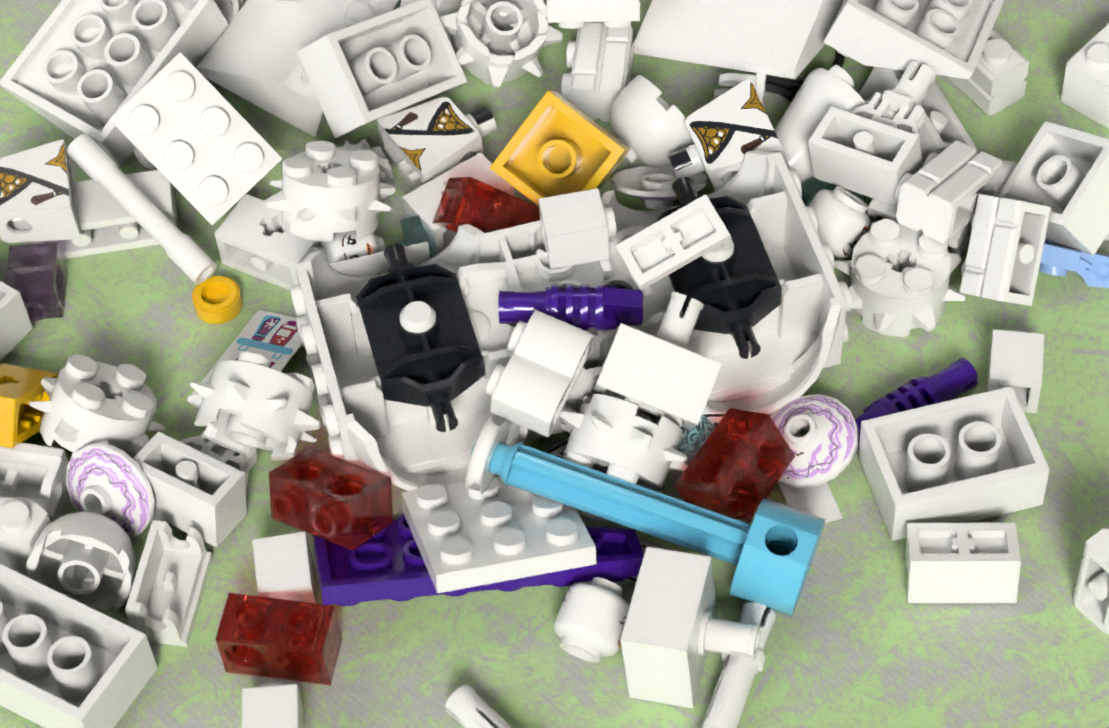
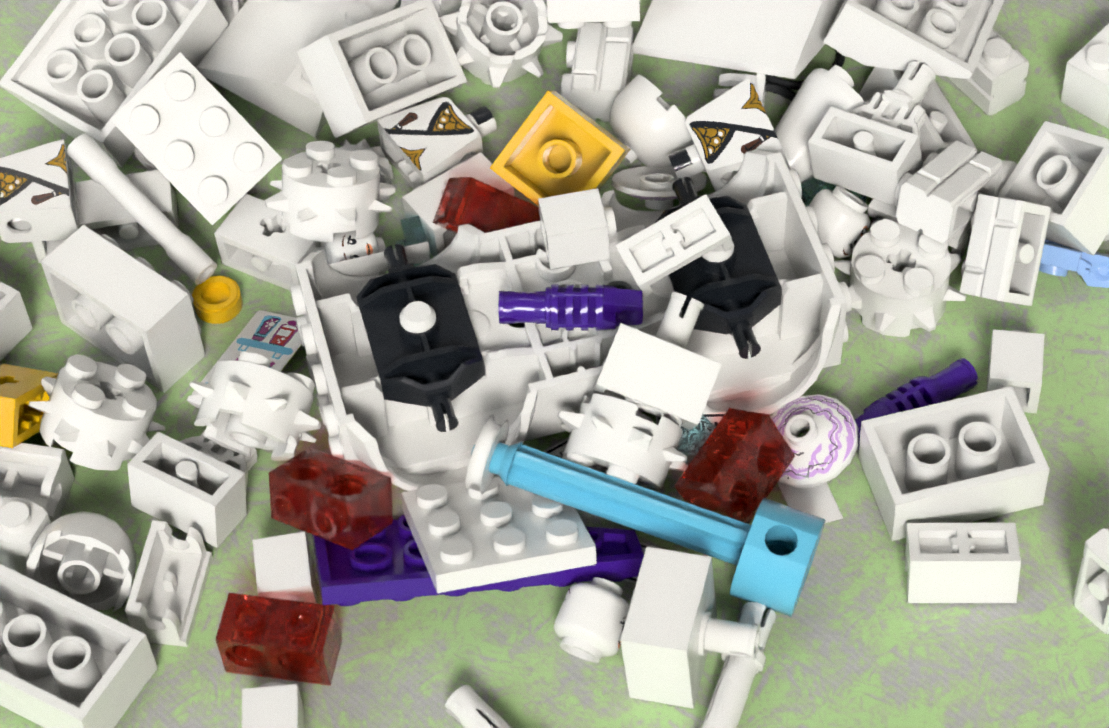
(39, 277): clear purple brick -> none
(112, 485): dish -> none
(124, 307): none -> white brick
(539, 373): white brick -> none

